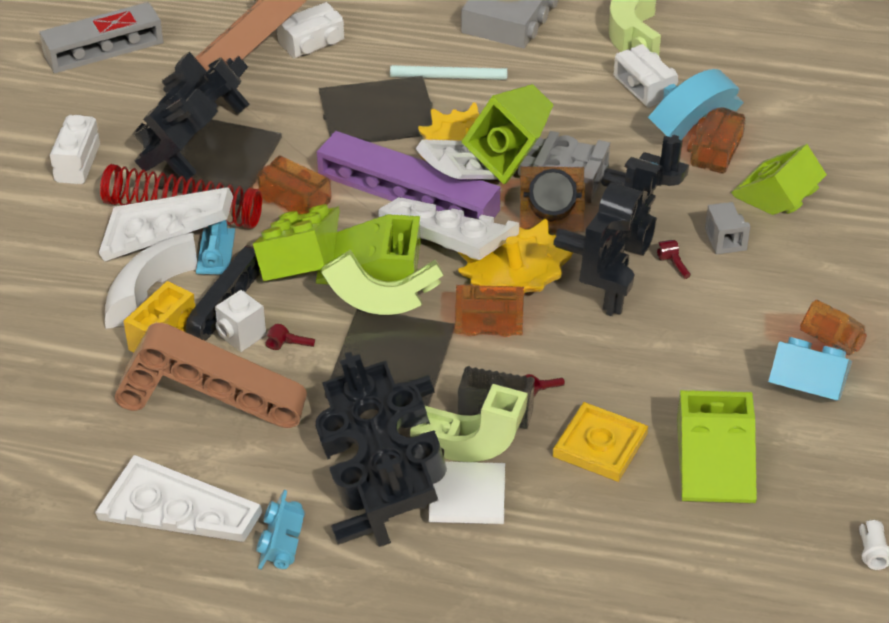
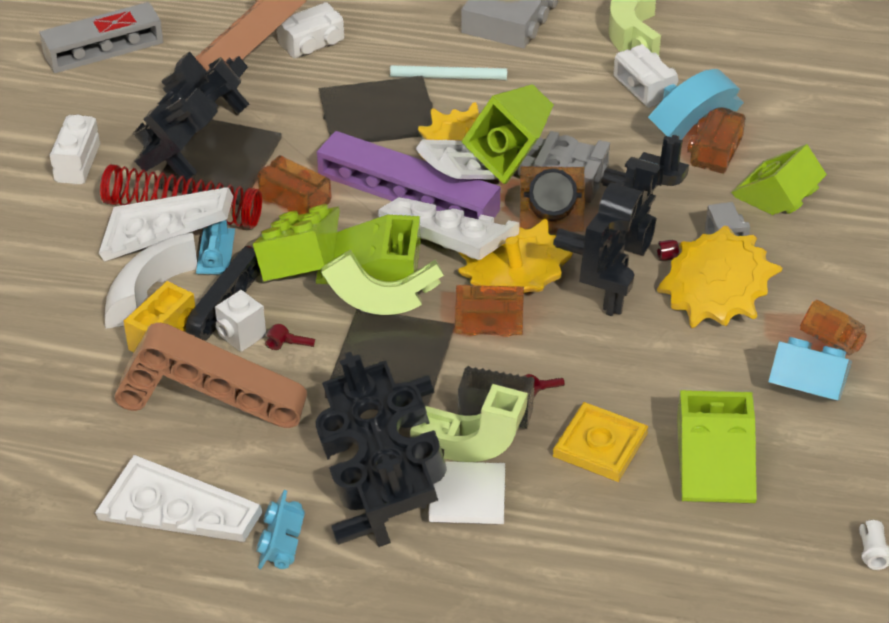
(718, 277): none -> yellow piece

